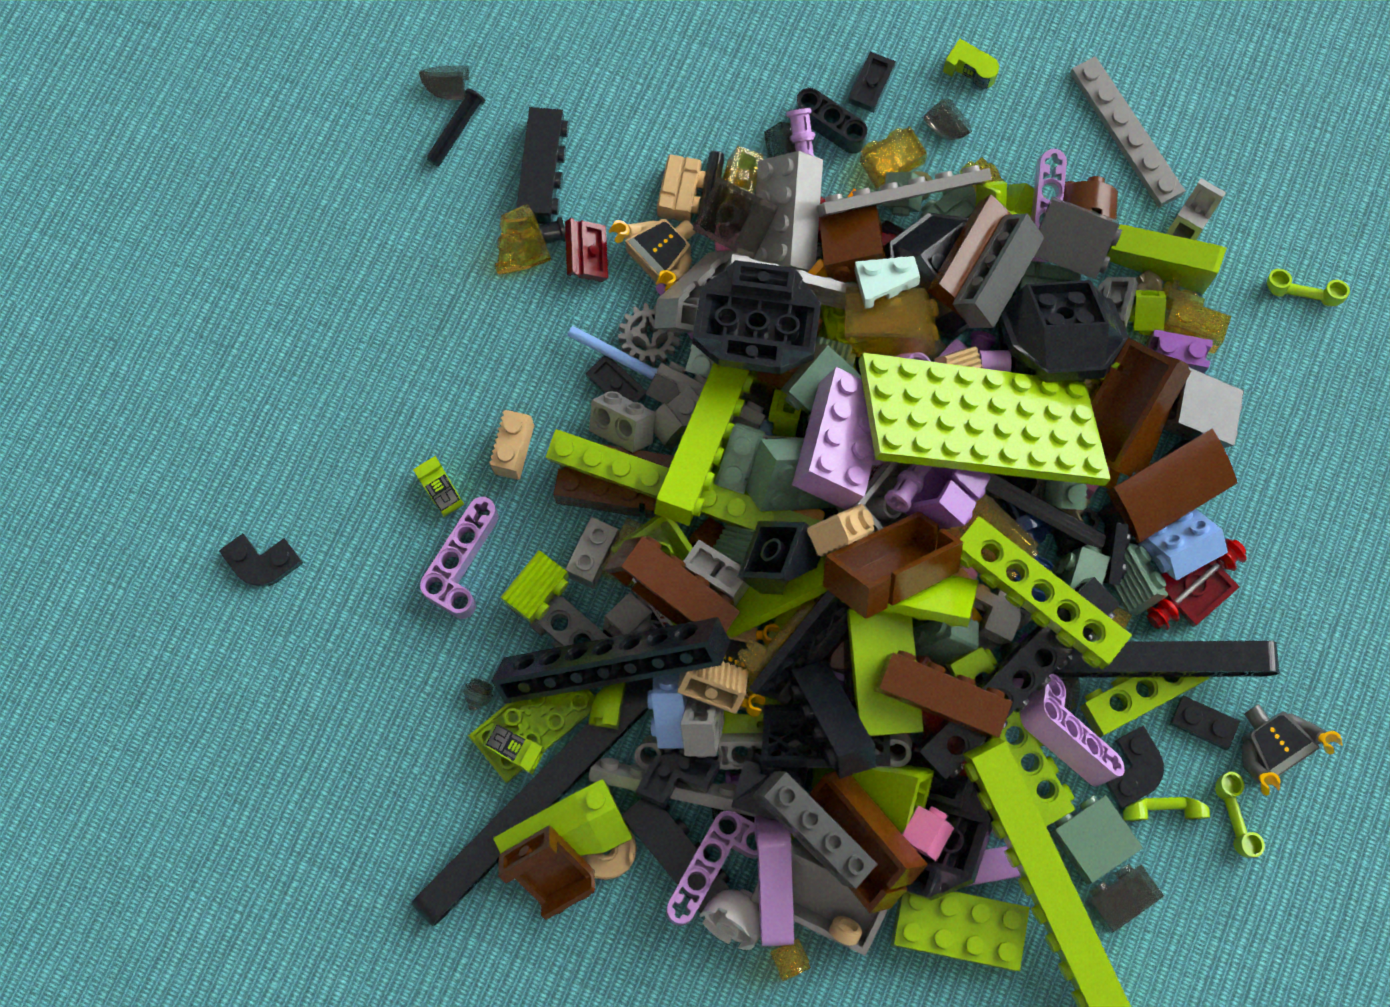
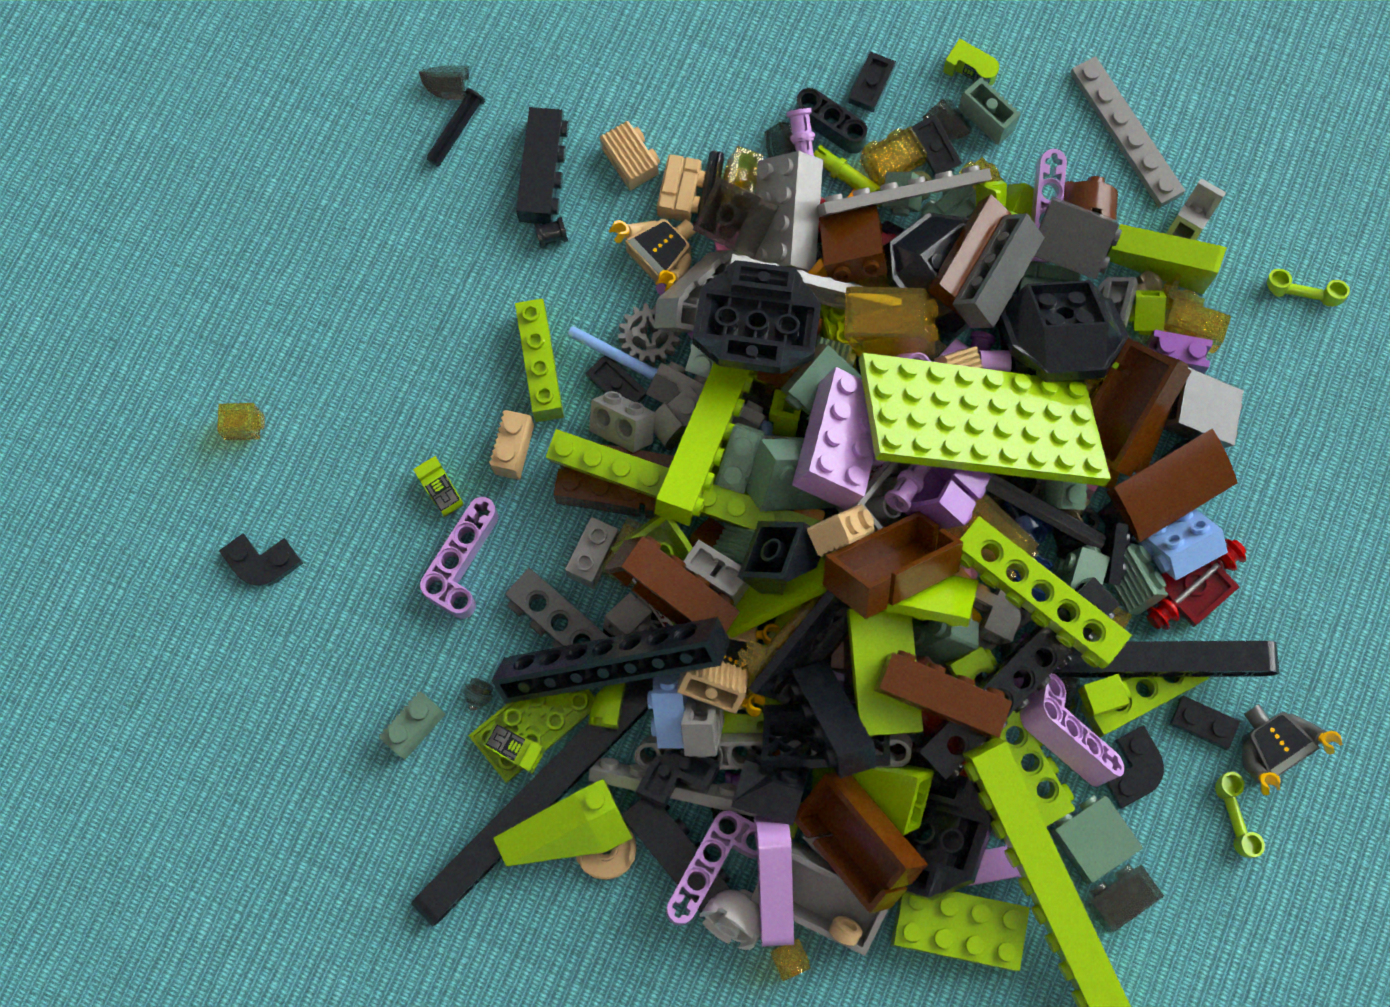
(240, 421): none -> clear yellow brick
(412, 725): none -> sand green brick
(520, 242): clear yellow slope -> none
(536, 587): lime brick -> none
(539, 360): none -> lime brick
(548, 871): reddish brown panel -> none
(586, 250): dark red plate -> none
(629, 155): none -> tan brick
(815, 829): dark grey brick -> none
(844, 172): none -> lime pin
(885, 277): light aqua wing -> none
(928, 831): bright pink brick -> none
(939, 149): none -> black plate
(989, 110): none -> sand green brick
(1104, 695): none -> lime brick
(1192, 808): lime bar -> none

